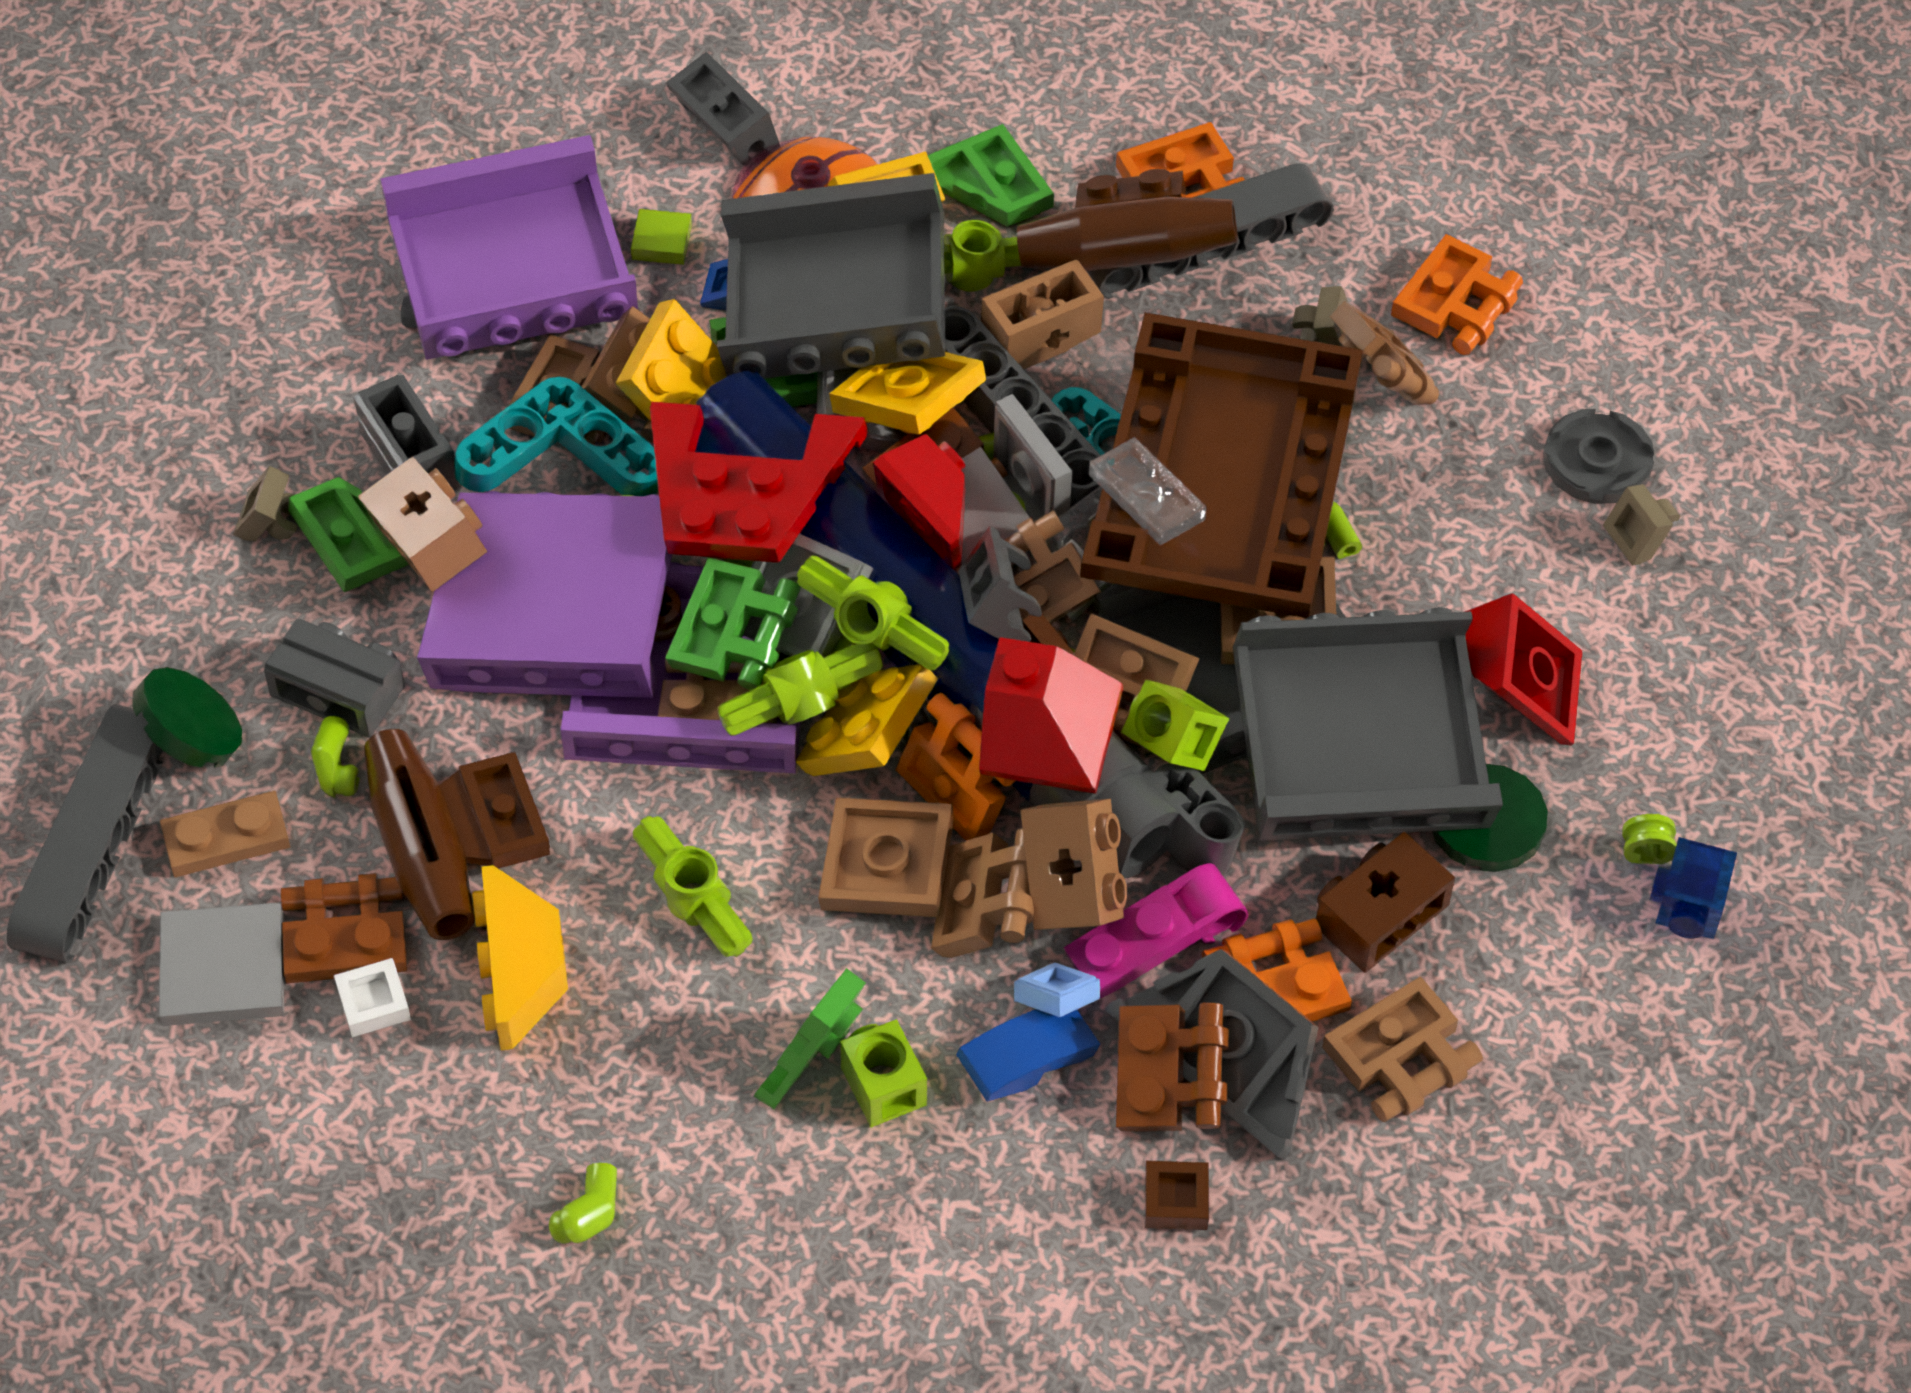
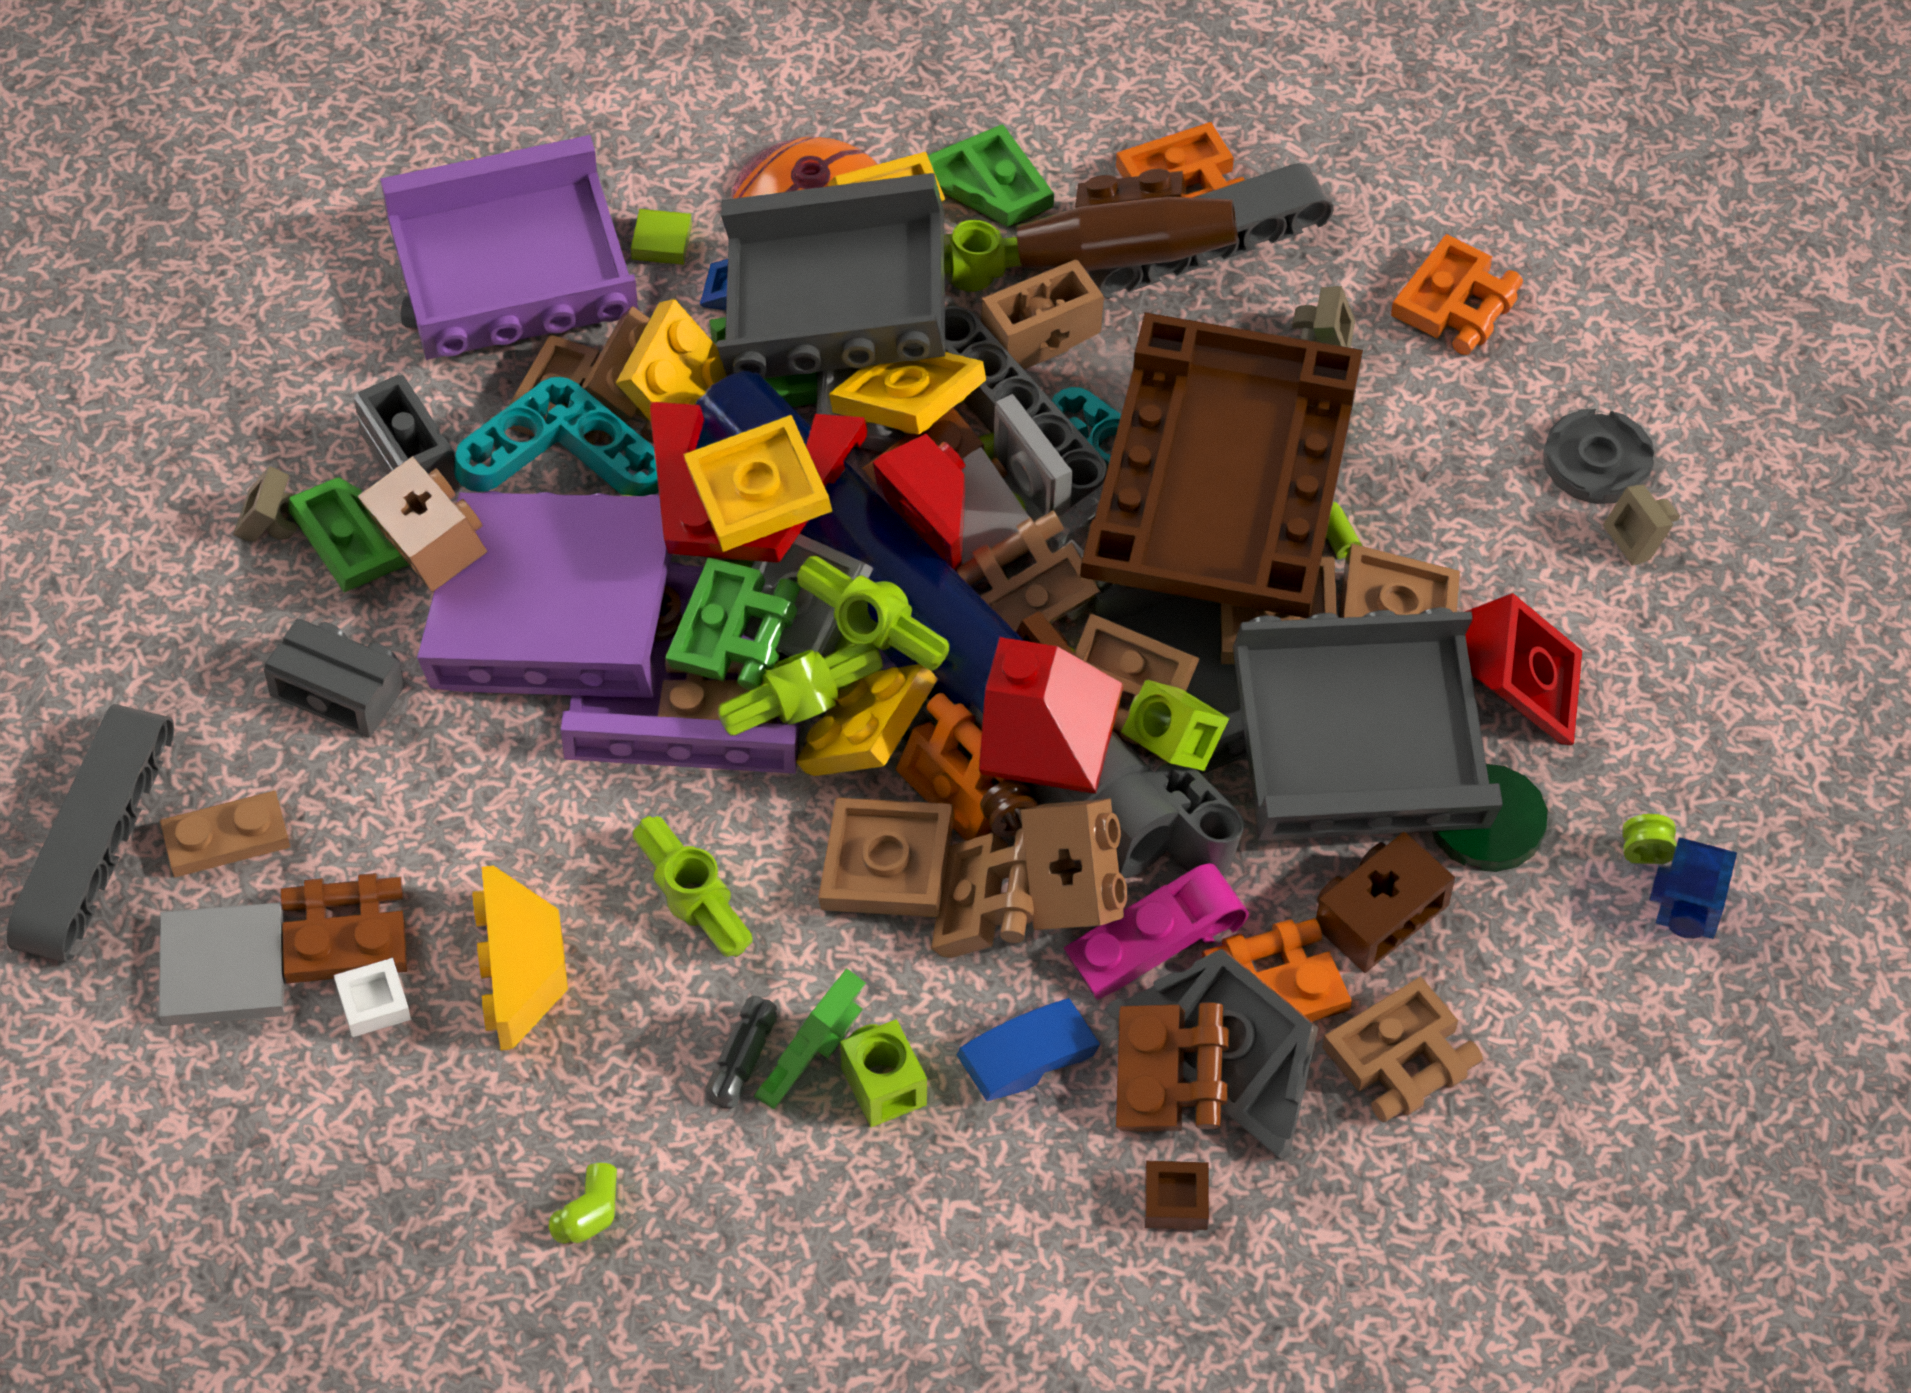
(187, 717): dark green tile -> none
(327, 759): lime arm -> none
(437, 829): reddish brown plate -> none
(723, 106): dark grey hinge -> none
(741, 1052): none -> dark grey axle
(757, 483): none -> yellow plate
(990, 588): dark grey hinge -> none
(1003, 806): none -> reddish brown bush
(1057, 989): light blue tile -> none
(1147, 491): clear plate -> none
(1390, 358): medium nougat plate -> none
(1394, 583): none -> medium nougat plate

